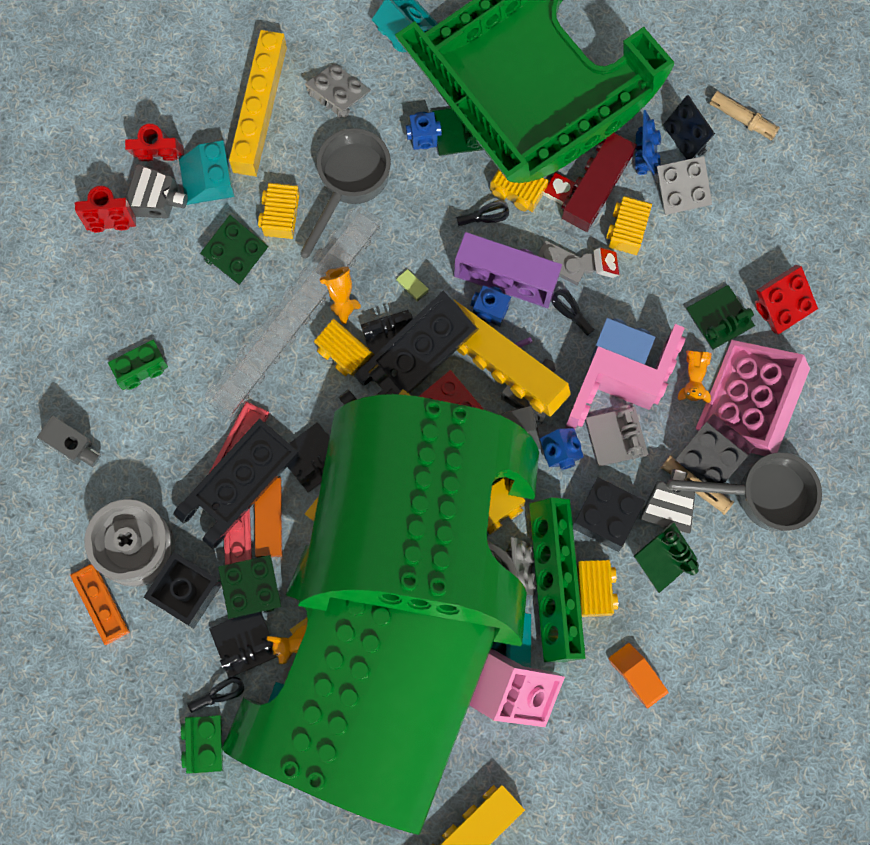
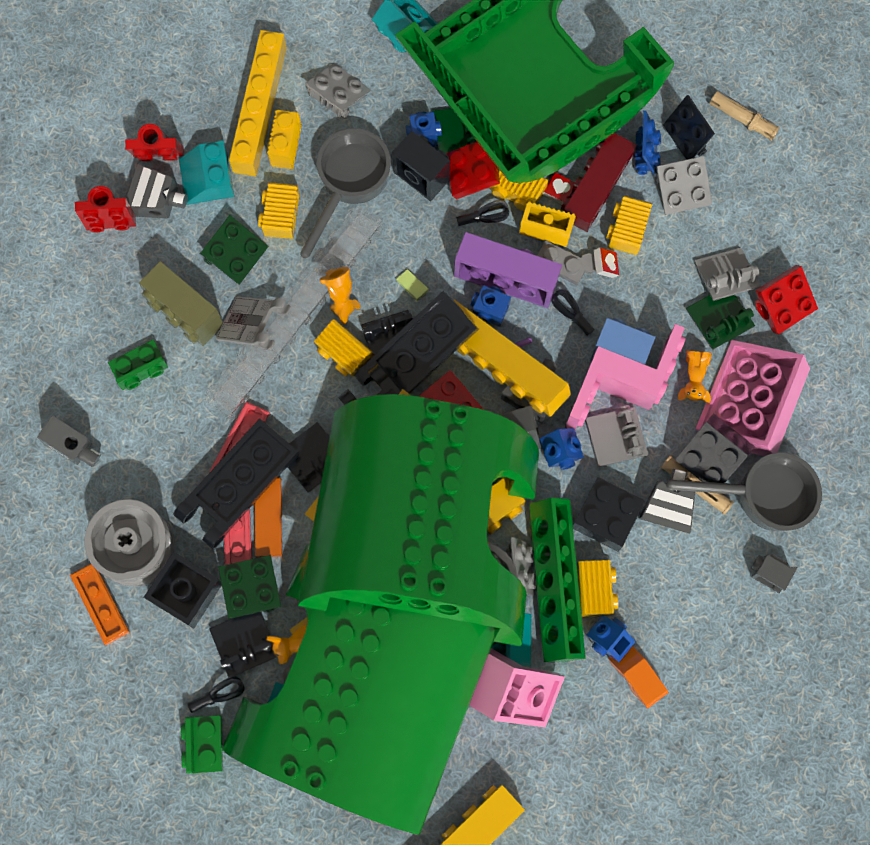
(180, 304): none -> olive brick
(248, 319): none -> light grey flag
(284, 139): none -> yellow brick
(421, 165): none -> black brick
(471, 170): none -> red plate
(547, 224): none -> yellow brick
(610, 638): none -> blue brick
(667, 558): dark green hinge -> none
(728, 273): none -> light grey hinge
(773, 572): none -> dark grey window

